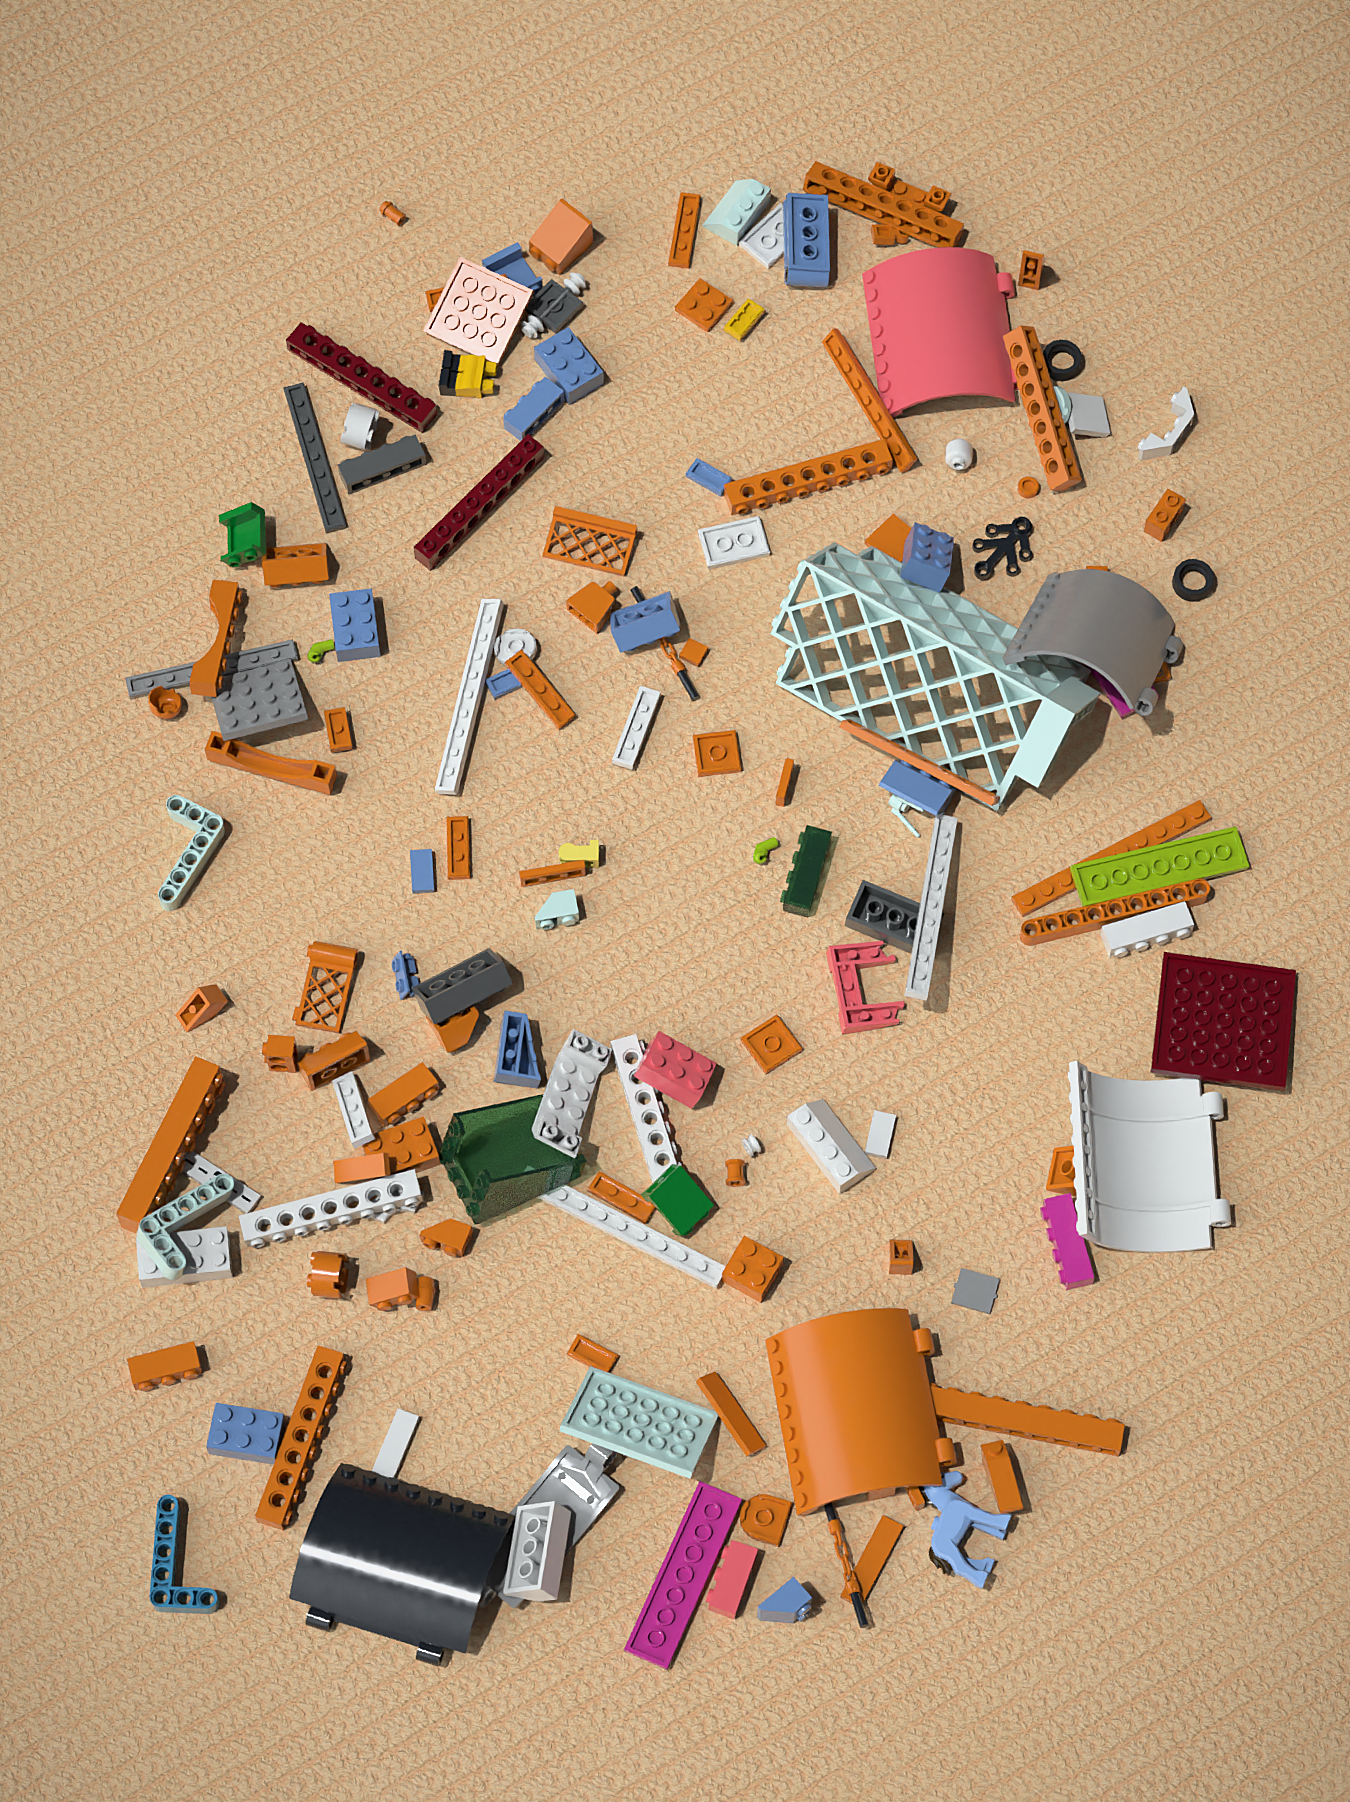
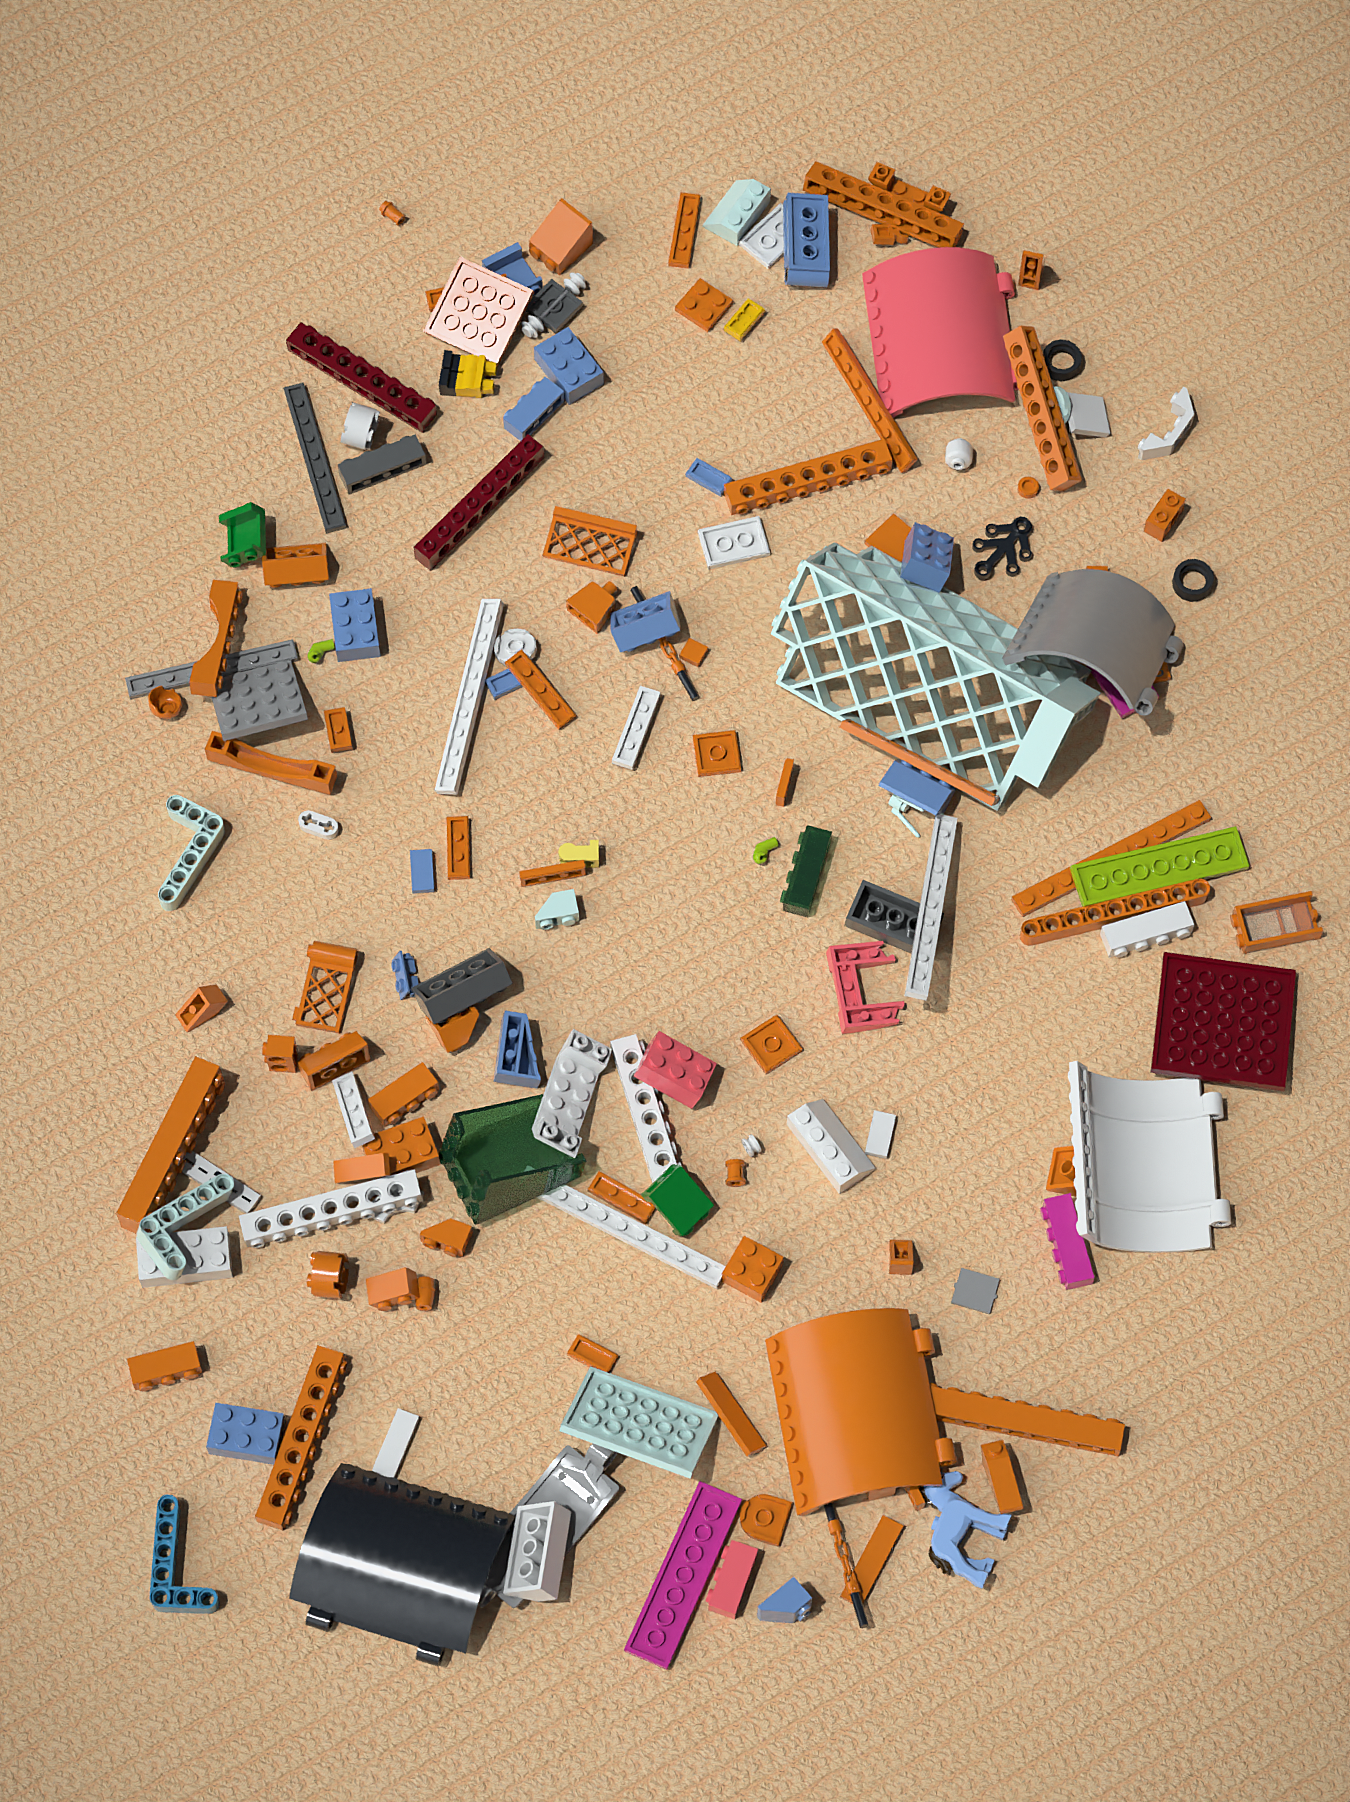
(316, 829): none -> white beam
(1275, 922): none -> door

